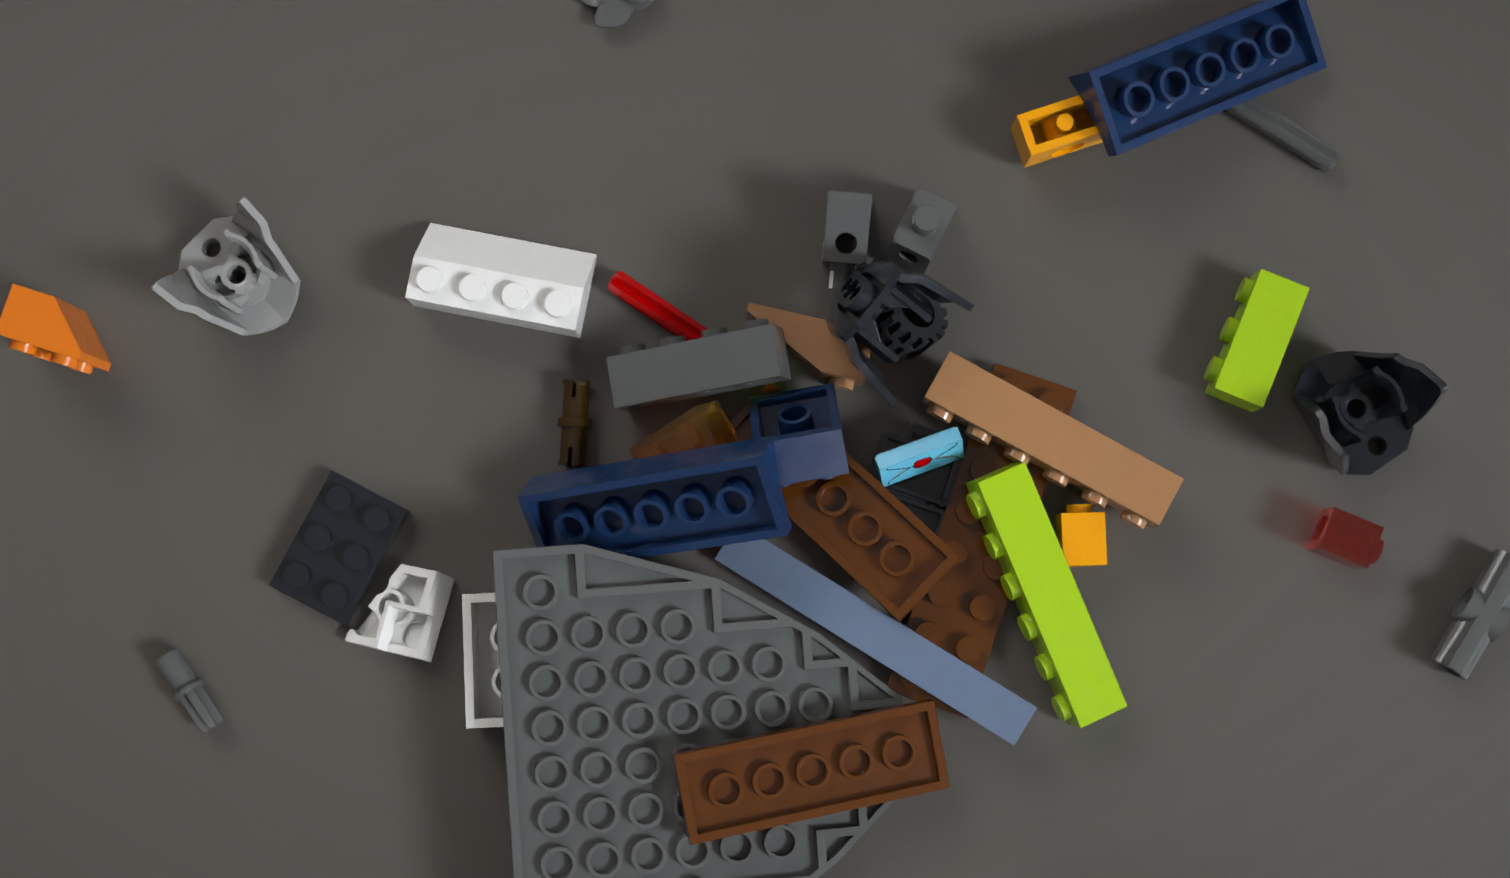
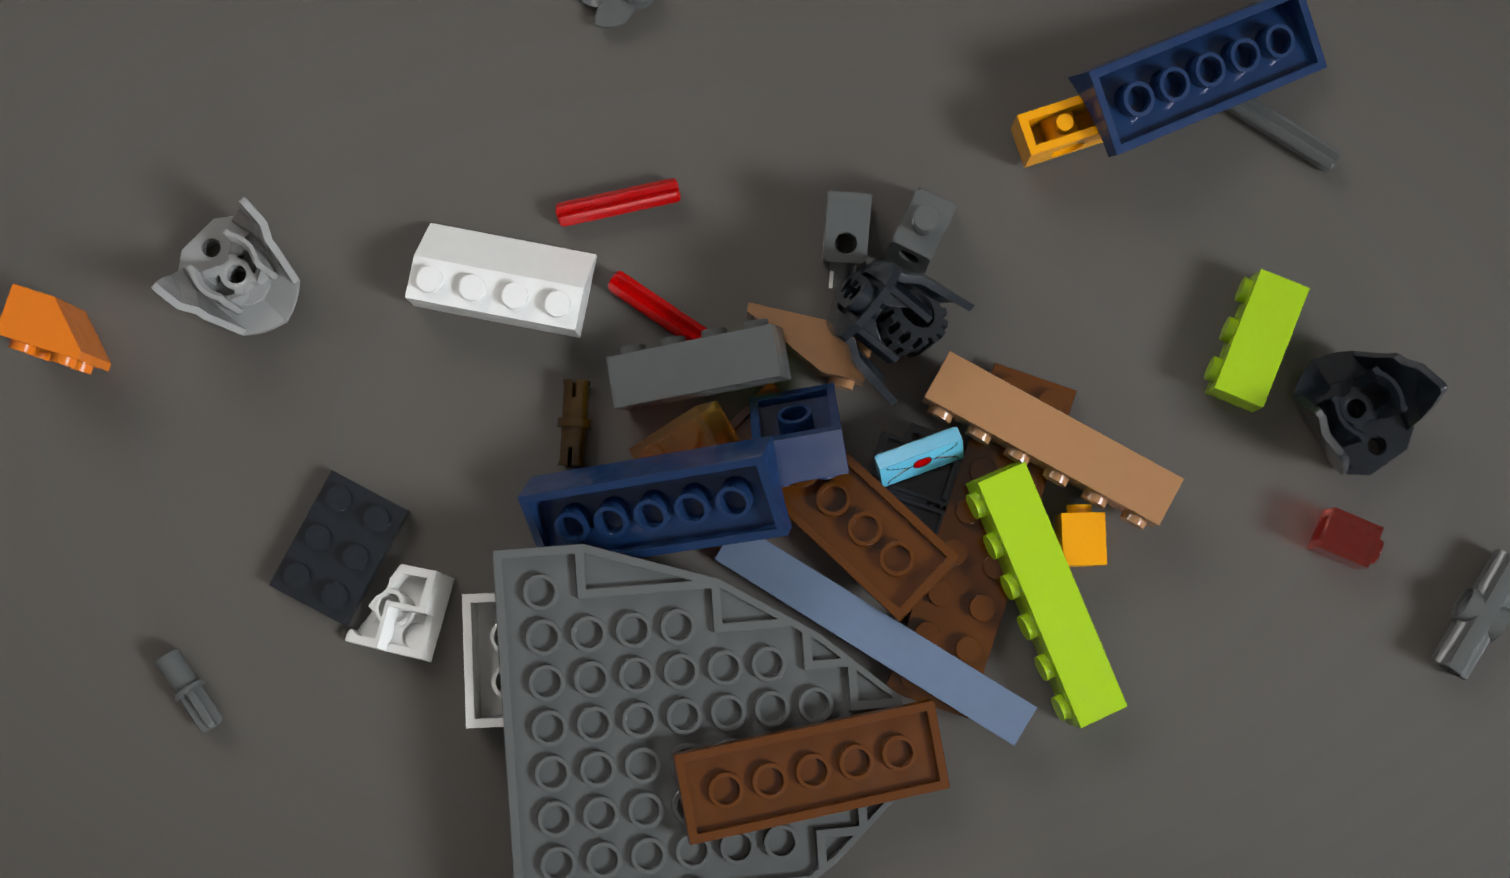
(617, 202): none -> red axle

